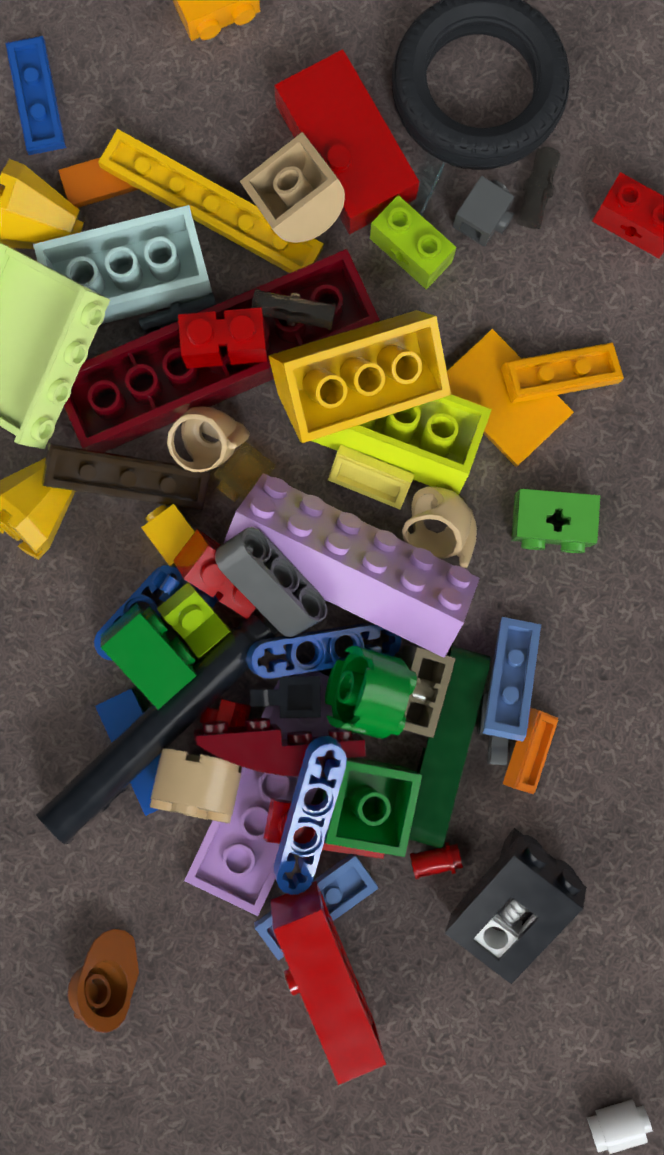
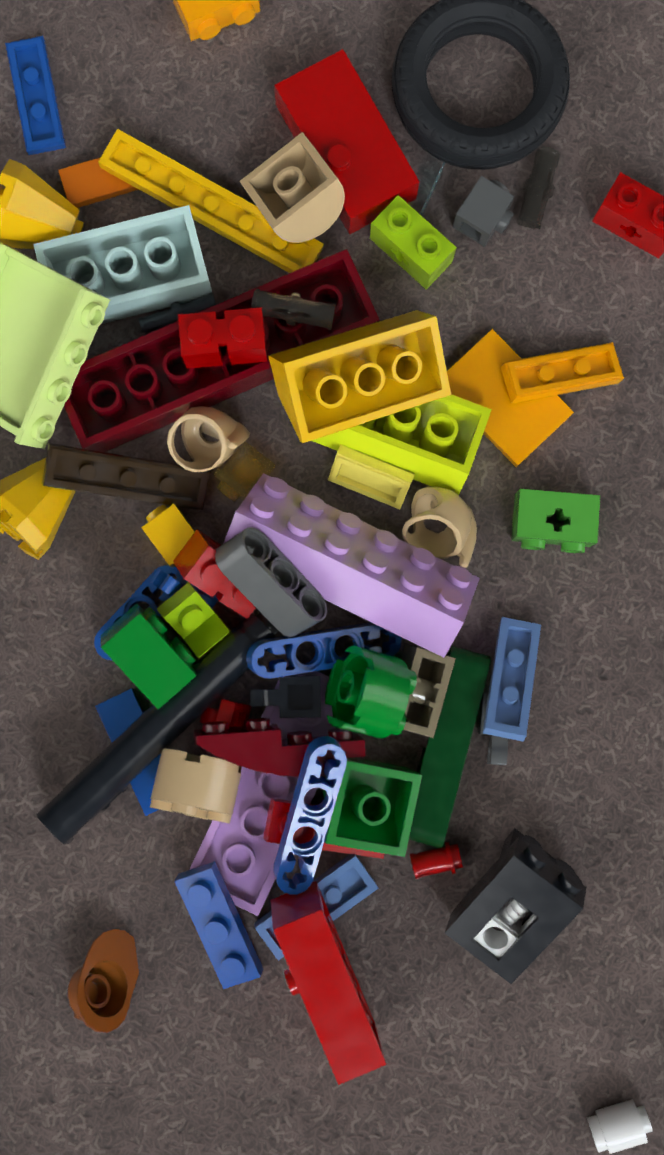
(219, 925): none -> blue plate
(530, 755): orange tile -> none

